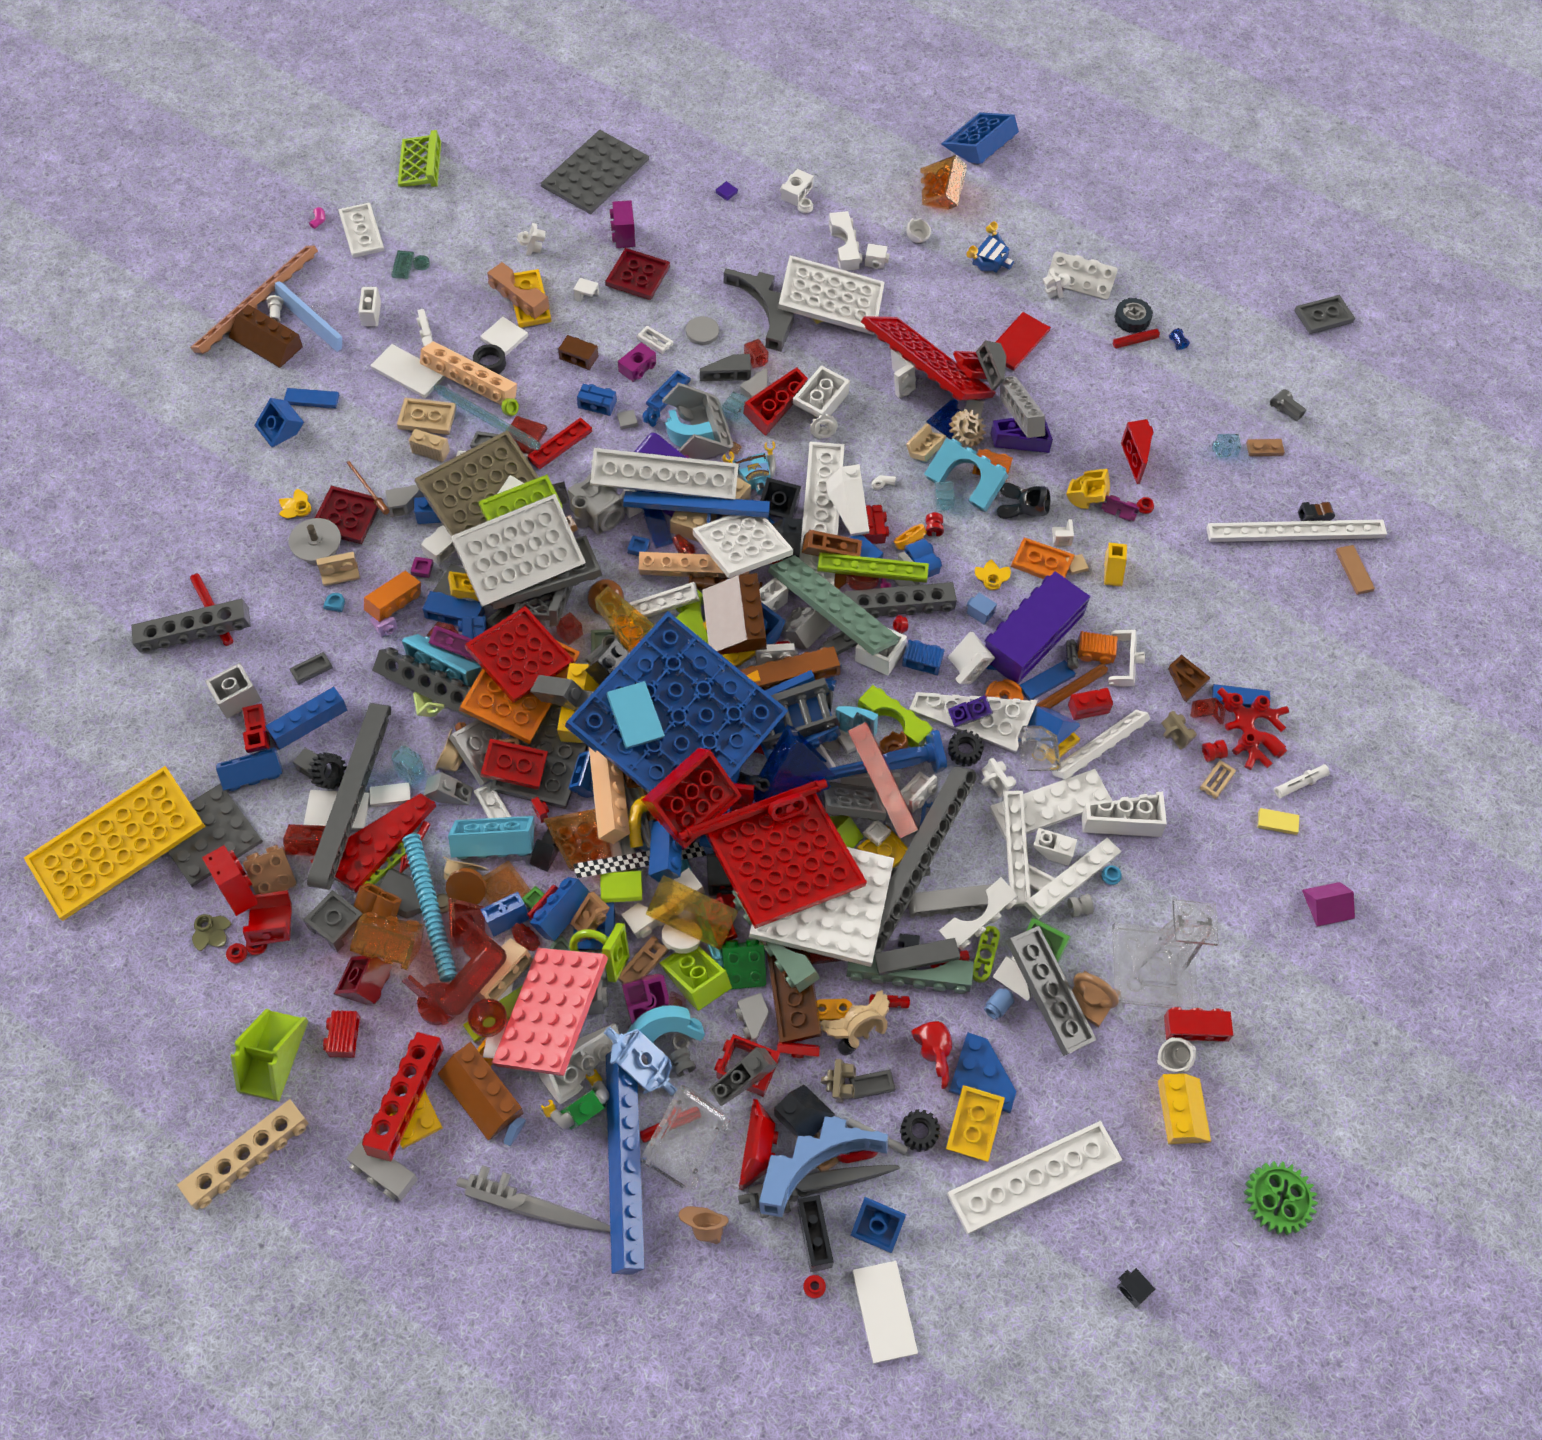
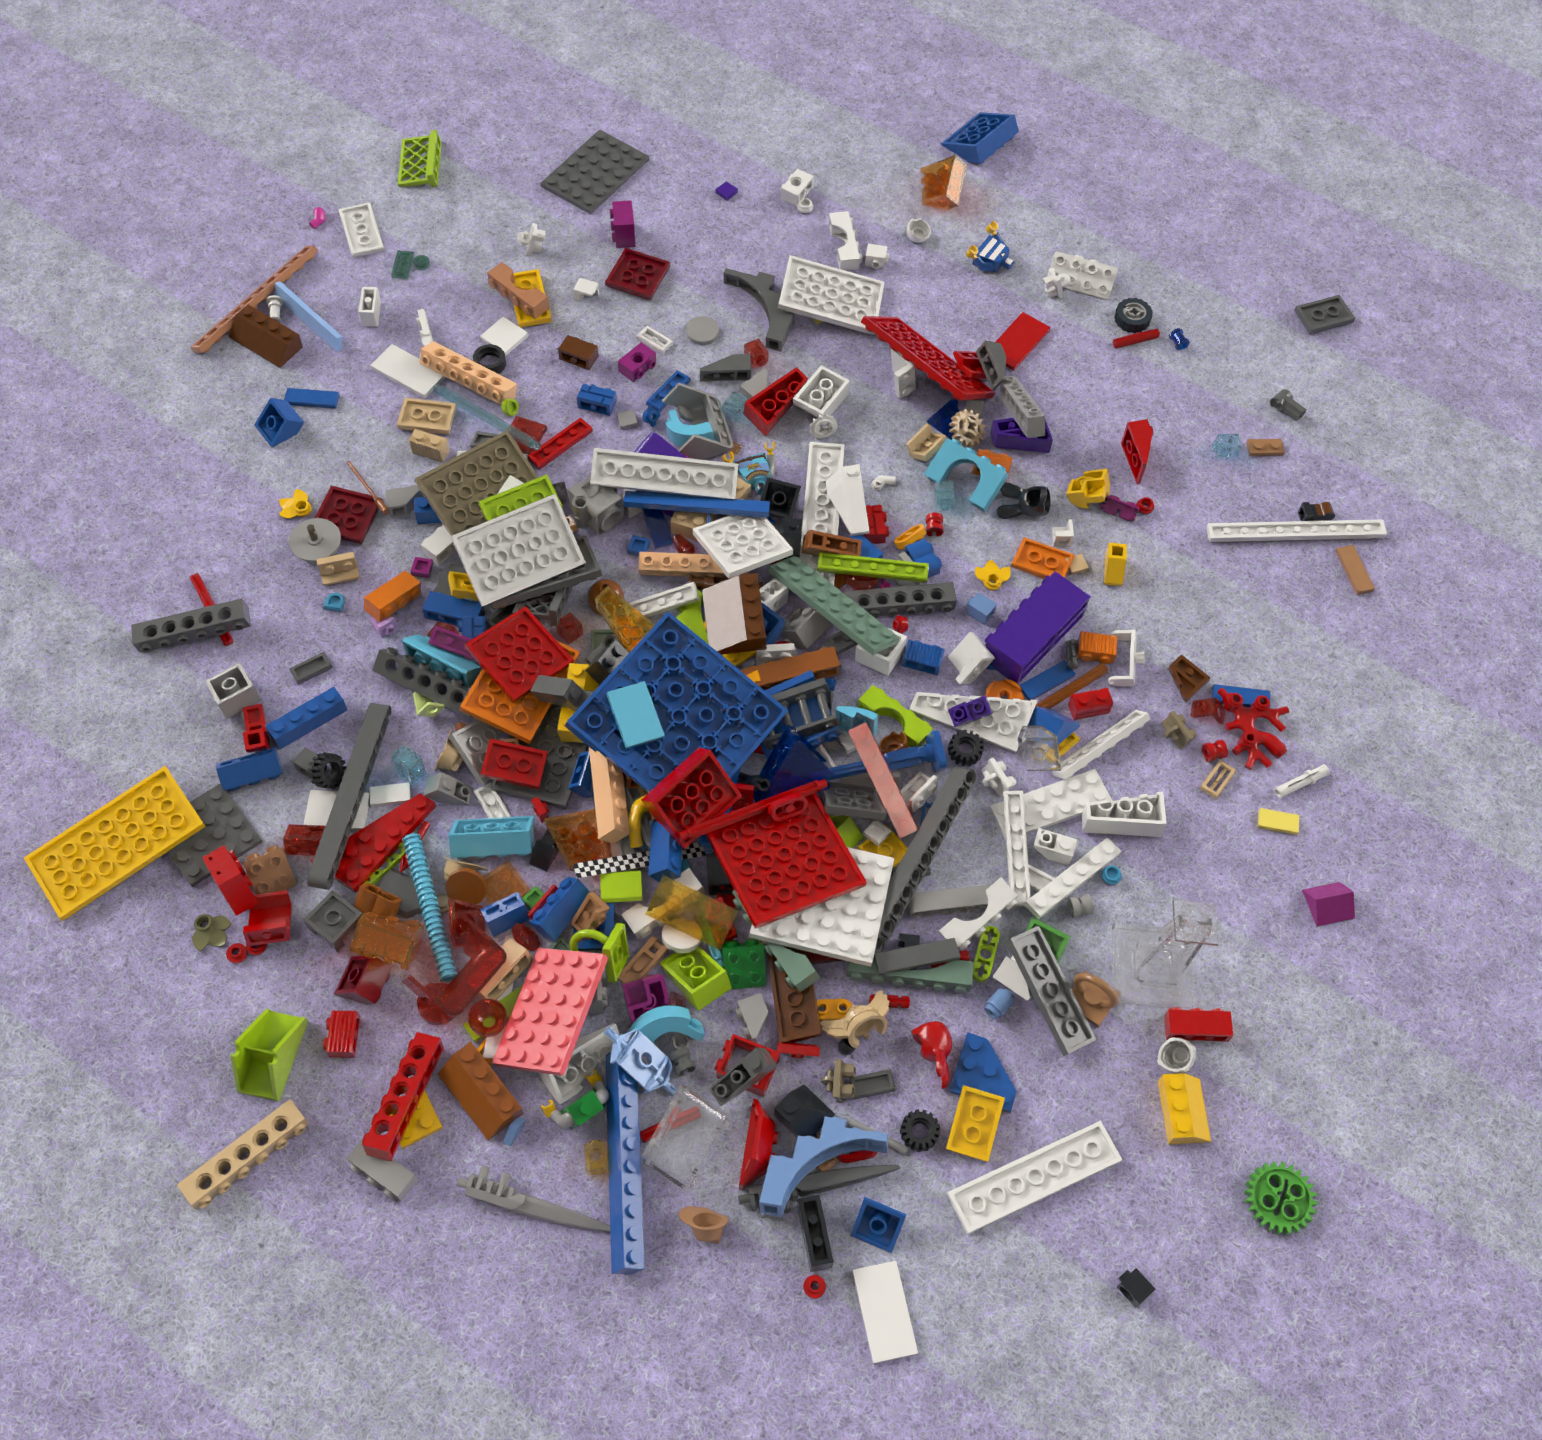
(600, 1166): none -> clear yellow brick

